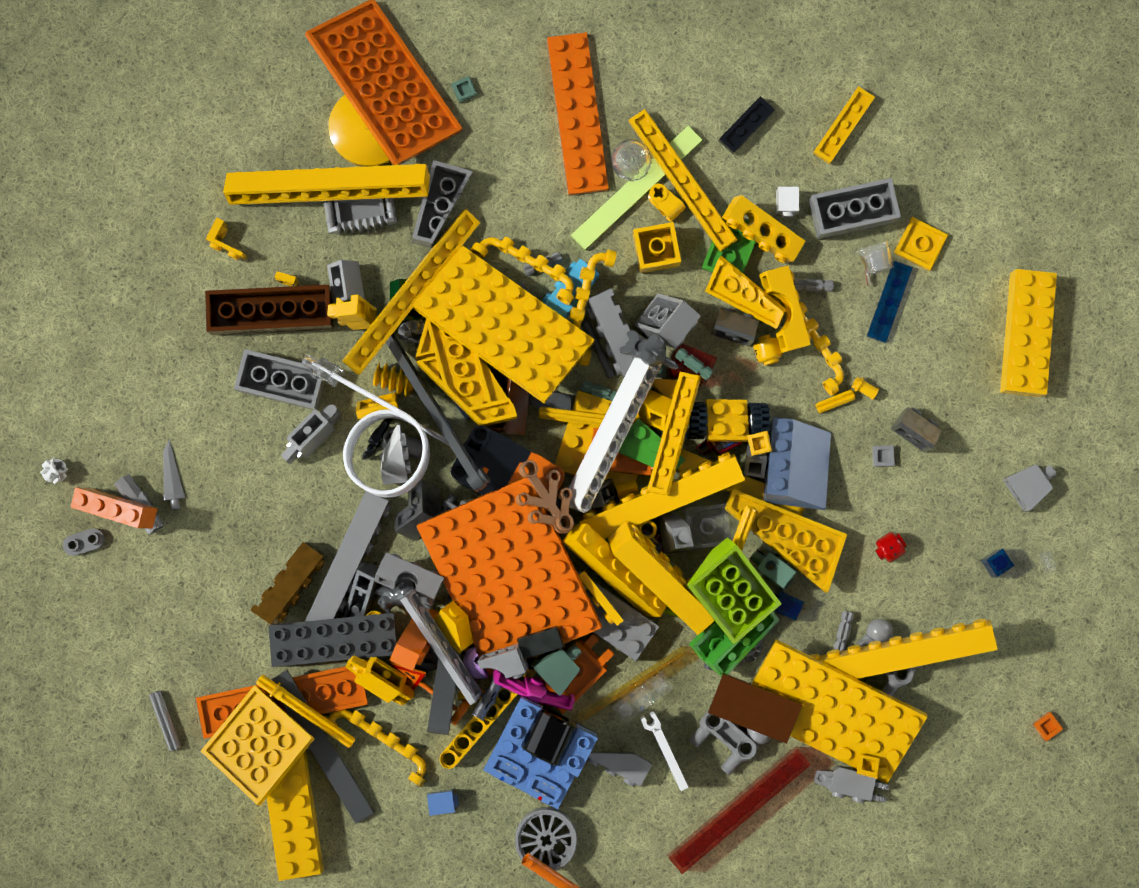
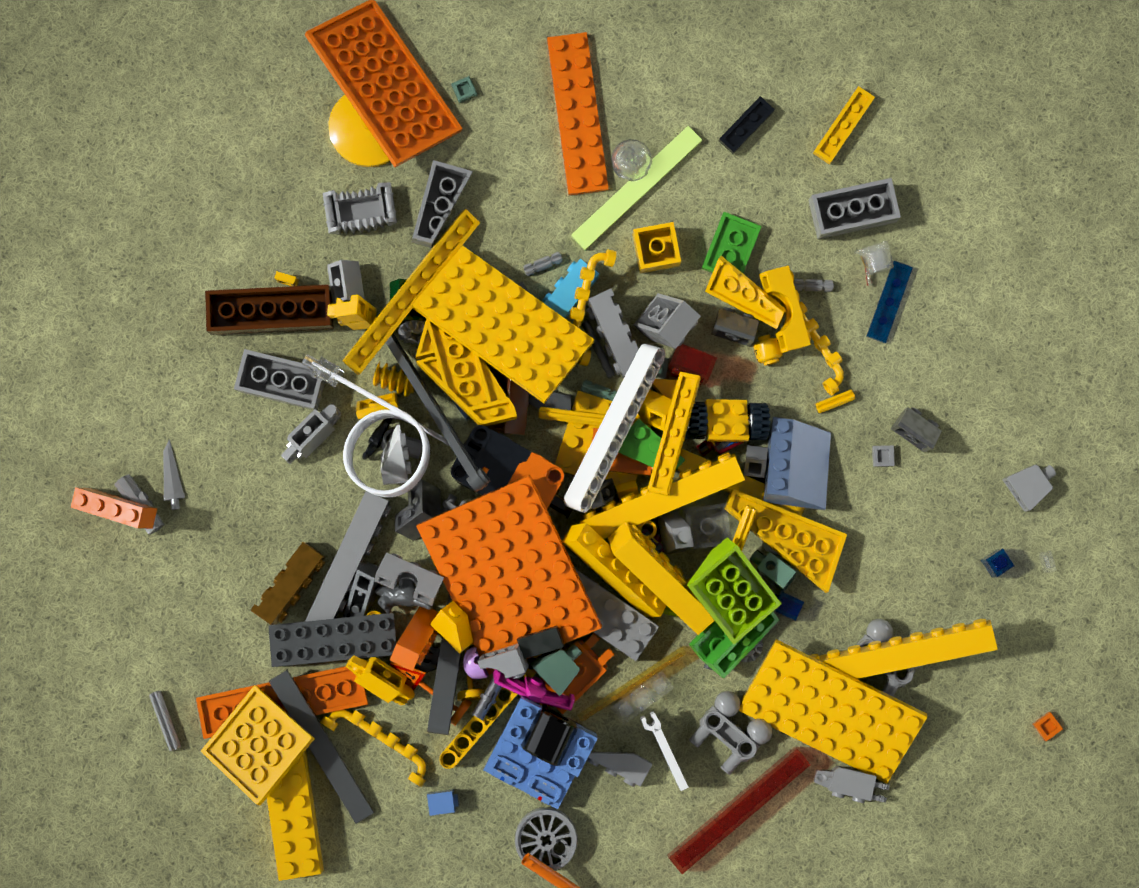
(54, 470): white gear -> none
(83, 542): light grey plate -> none
(219, 231): yellow bracket -> none
(306, 711): yellow axle -> none
(327, 184): yellow brick -> none
(441, 646): light grey tile -> none
(523, 255): yellow bar -> none
(547, 499): medium nougat plant -> none
(600, 600): yellow plate -> none
(650, 351): dark grey animal -> none
(667, 204): yellow piece -> none
(682, 180): yellow tile -> none
(694, 364): sand green axle -> none
(755, 708): reddish brown tile -> none
(759, 443): yellow slope -> none
(787, 201): white brick -> none
(790, 242): yellow brick -> none
(843, 630): light grey axle -> none
(864, 387): yellow pin -> none
(868, 766): yellow slope -> none
(890, 547): red head -> none
(920, 243): yellow tile -> none
(1028, 333): yellow brick -> none

